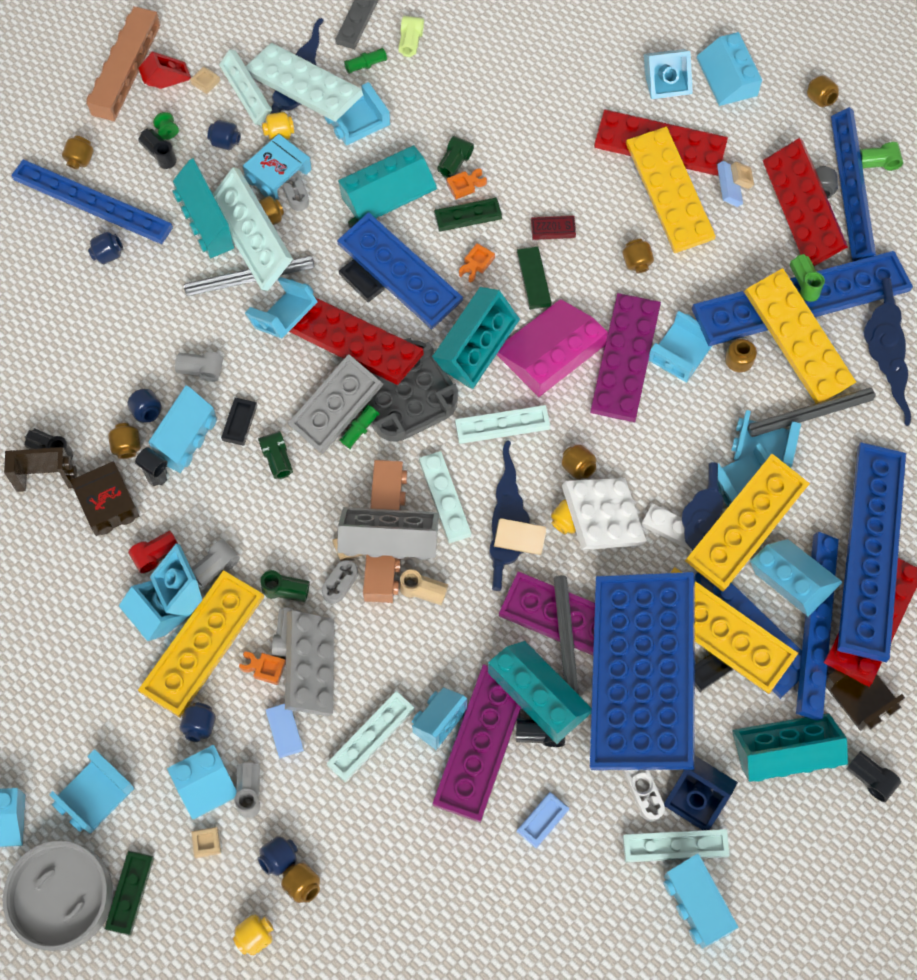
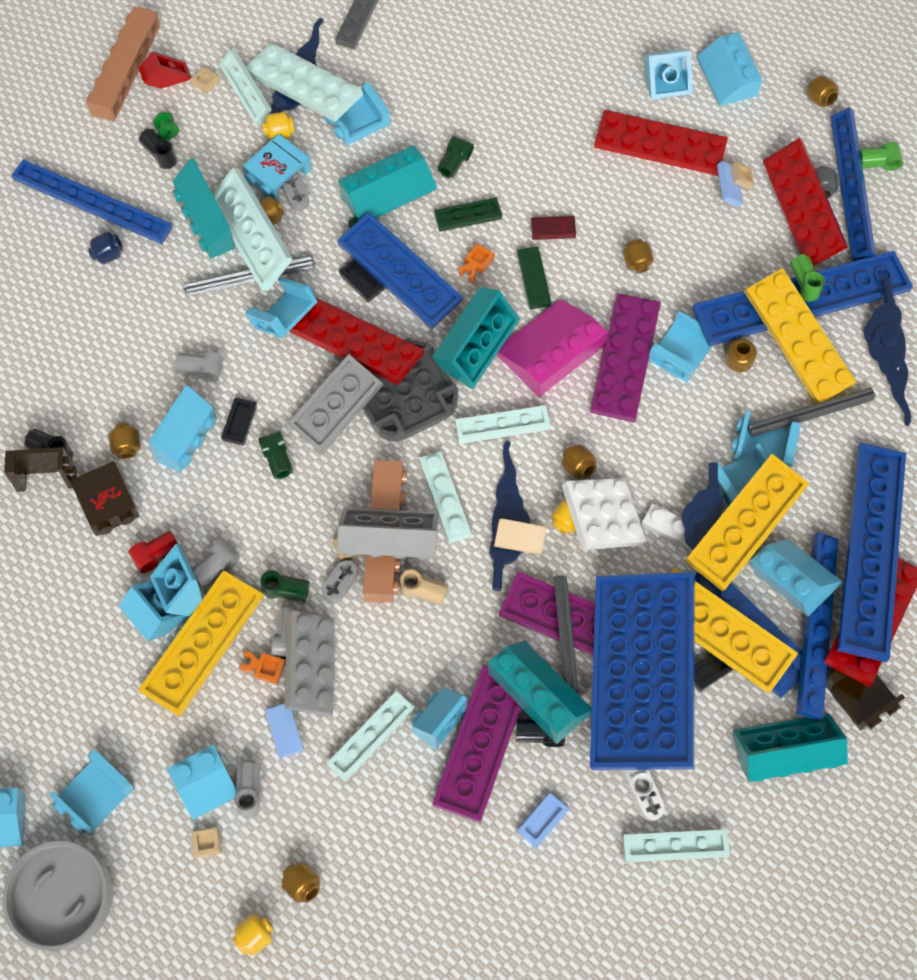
(77, 152): pearl gold head -> none
(129, 893): dark green tile -> none
(144, 405): dark blue head -> none
(153, 466): black piece -> none
(197, 722): dark blue head -> none
(223, 134): dark blue head -> none
(277, 856): dark blue head -> none
(359, 426): green pin -> none
(365, 60): green pin -> none
(410, 33): yellowish green piece -> none
(463, 185): orange plate -> none
(670, 190): yellow plate -> none
(699, 902): medium azure slope -> none
(701, 794): dark blue slope -> none
(880, 781): black piece -> none

